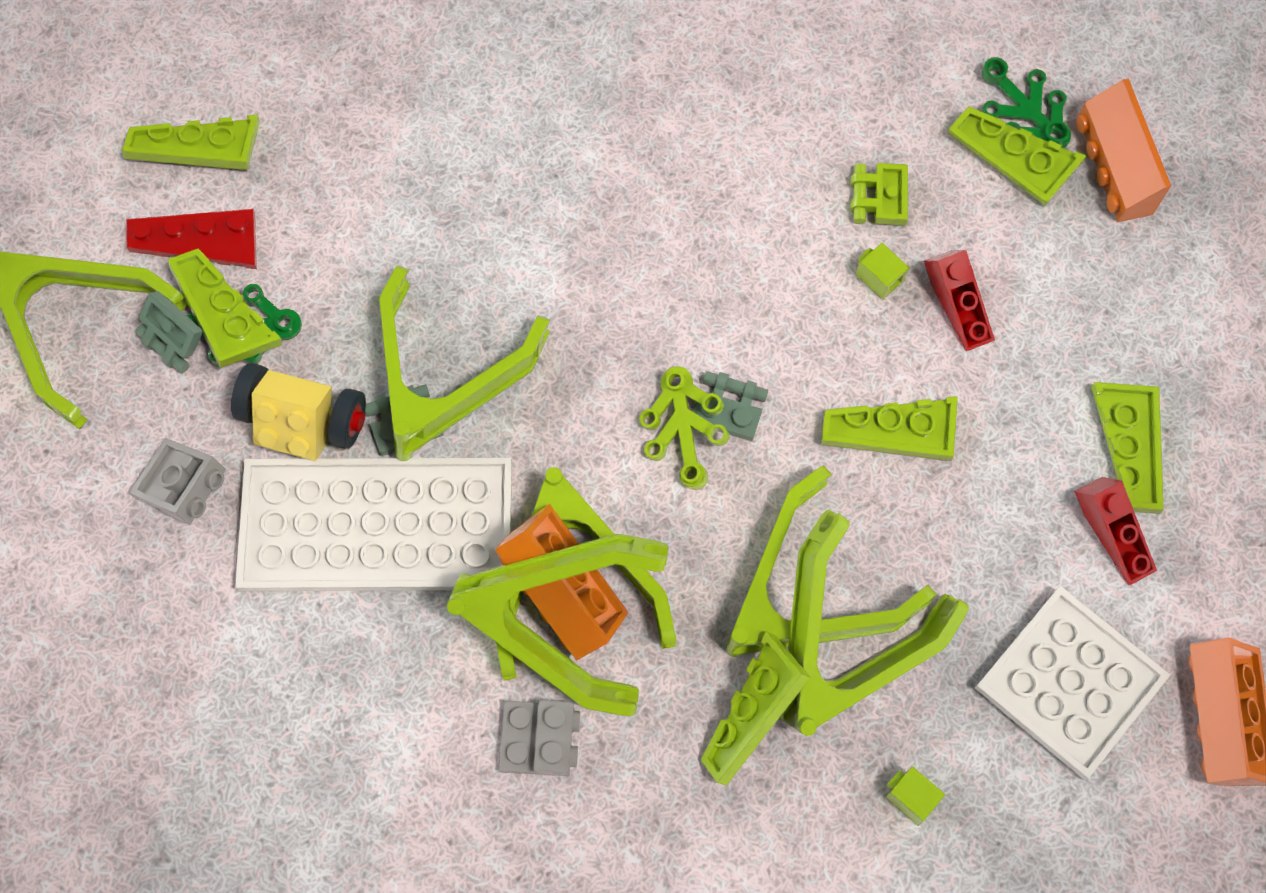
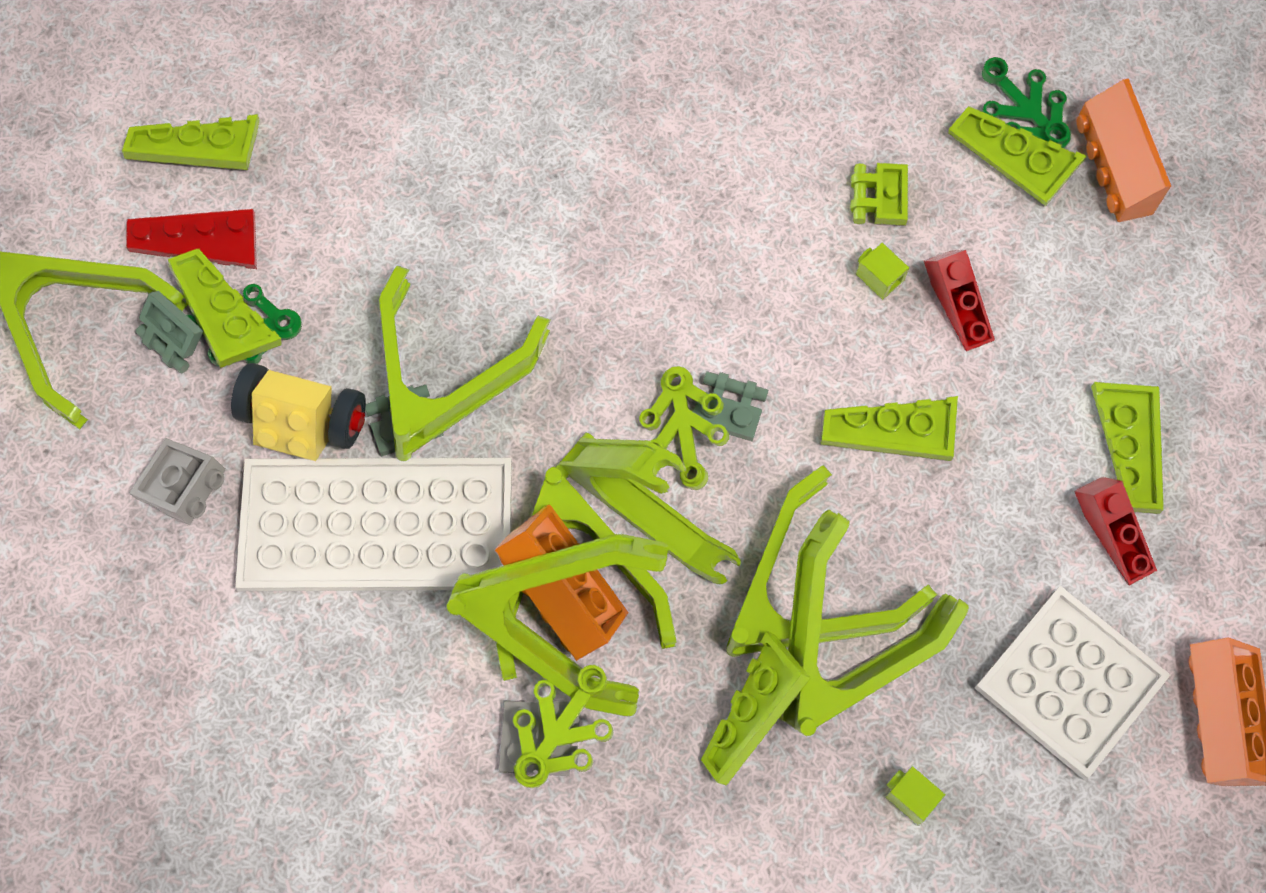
(558, 731): none -> lime plant
(616, 475): none -> lime piece

